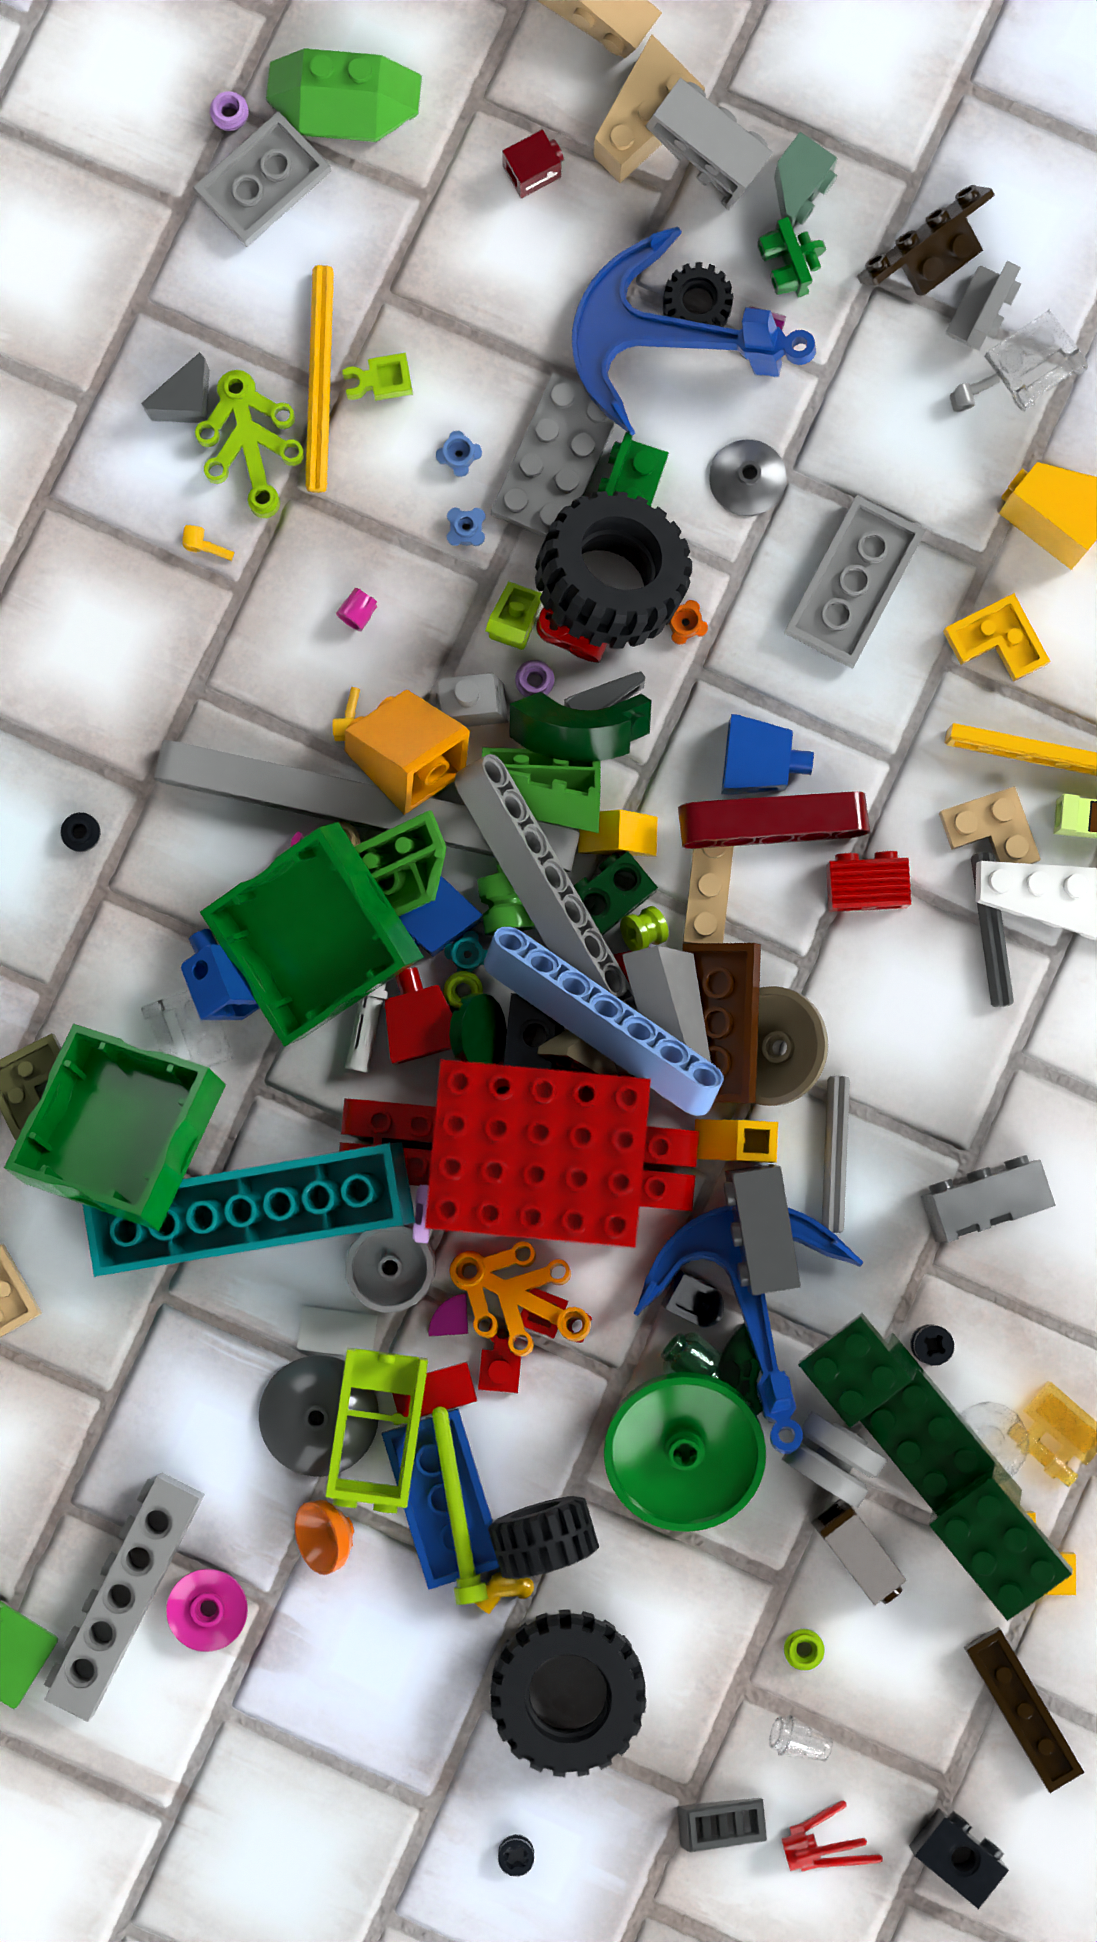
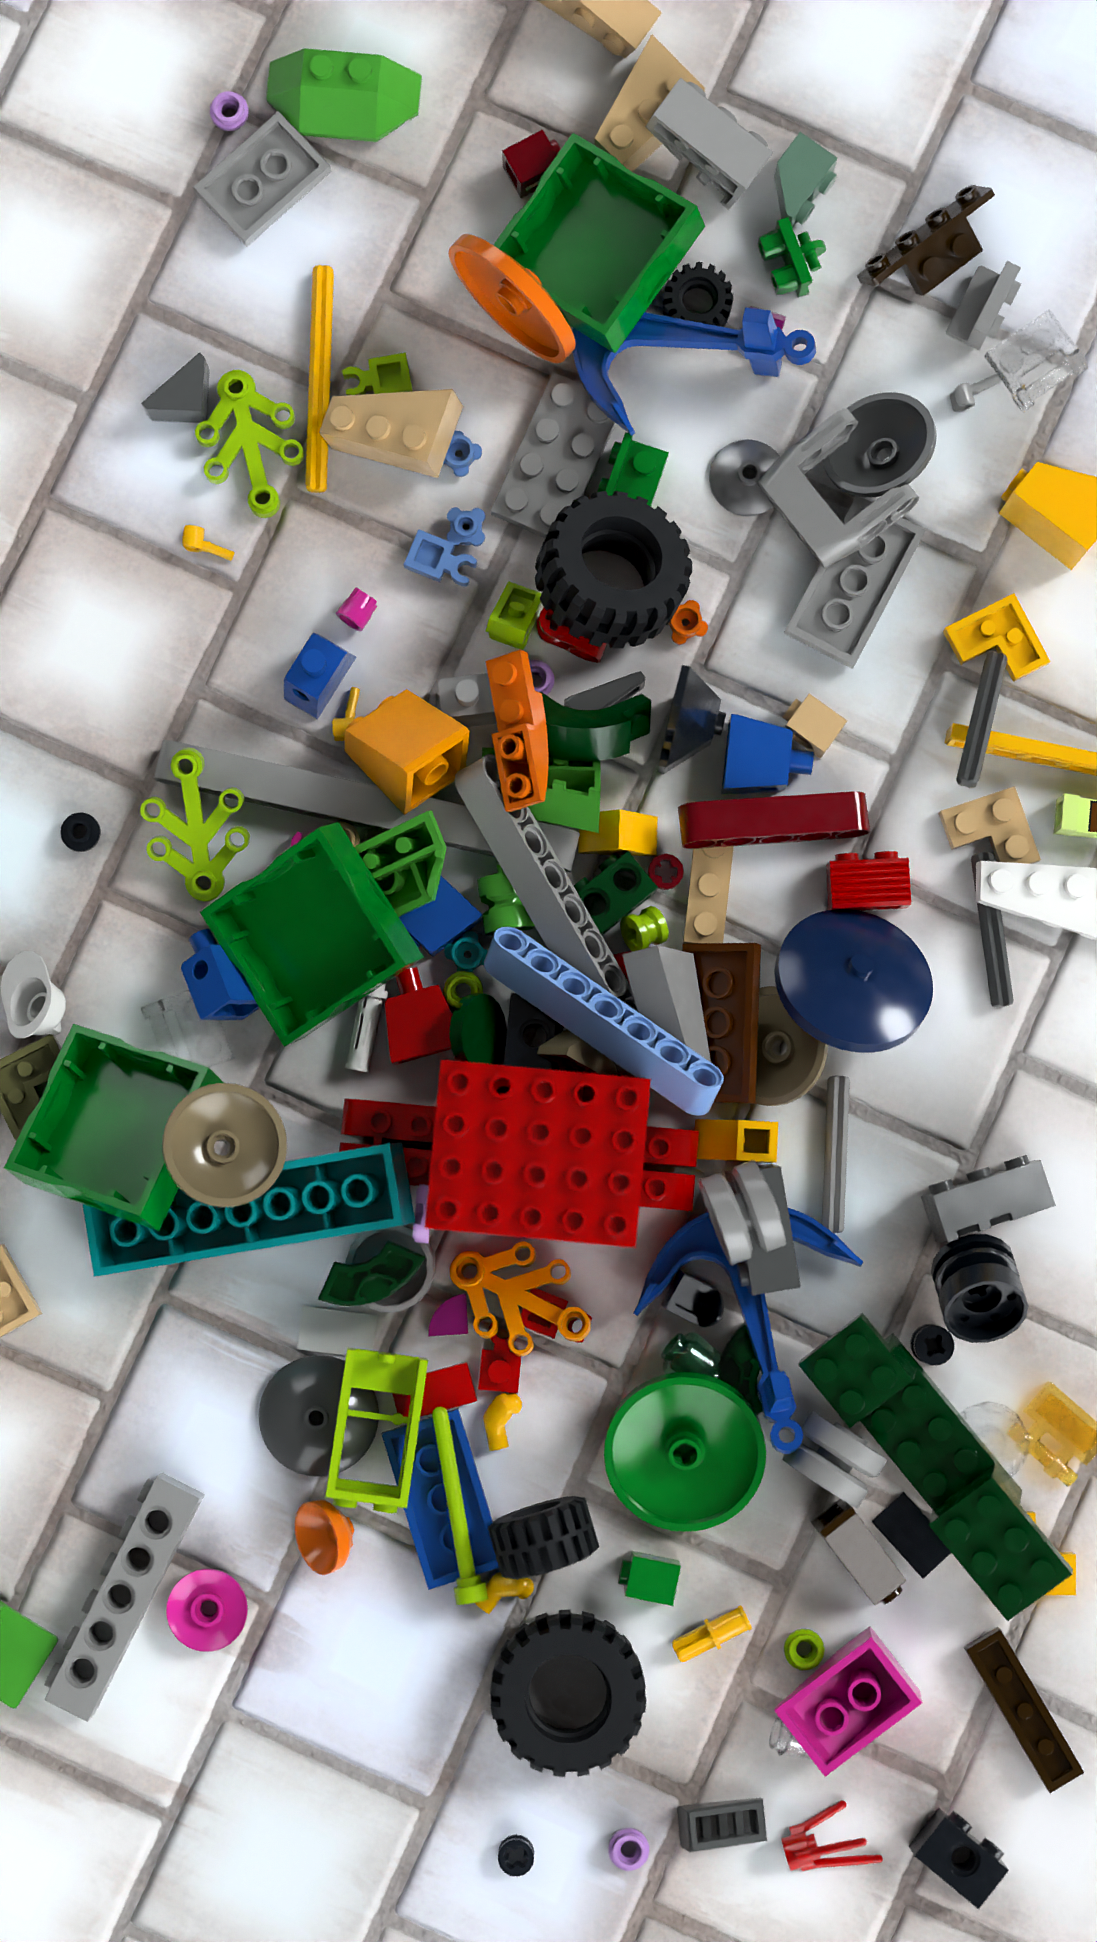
(30, 997): none -> white piece
(195, 831): none -> lime plant
(244, 1124): none -> dark tan dish
(316, 674): none -> blue torso
(372, 1279): none -> dark green tile
(395, 428): none -> tan wedge
(433, 557): none -> medium blue plate
(497, 1416): none -> yellow arm
(512, 297): none -> orange dish
(521, 733): none -> orange slope
(600, 239): none -> green tile
(631, 1861): none -> lavender plate
(650, 1578): none -> green brick
(674, 863): none -> dark red bush
(691, 720): none -> black wedge
(711, 1634): none -> yellow axle
(747, 1210): none -> light grey wheel
(810, 514): none -> light grey connector
(813, 724): none -> tan brick
(849, 1701): none -> dark pink slope
(853, 980): none -> dark blue dish
(886, 427): none -> dark grey dish
(911, 1535): none -> black sticker
(979, 1288): none -> black wheel
(981, 719): none -> dark grey axle

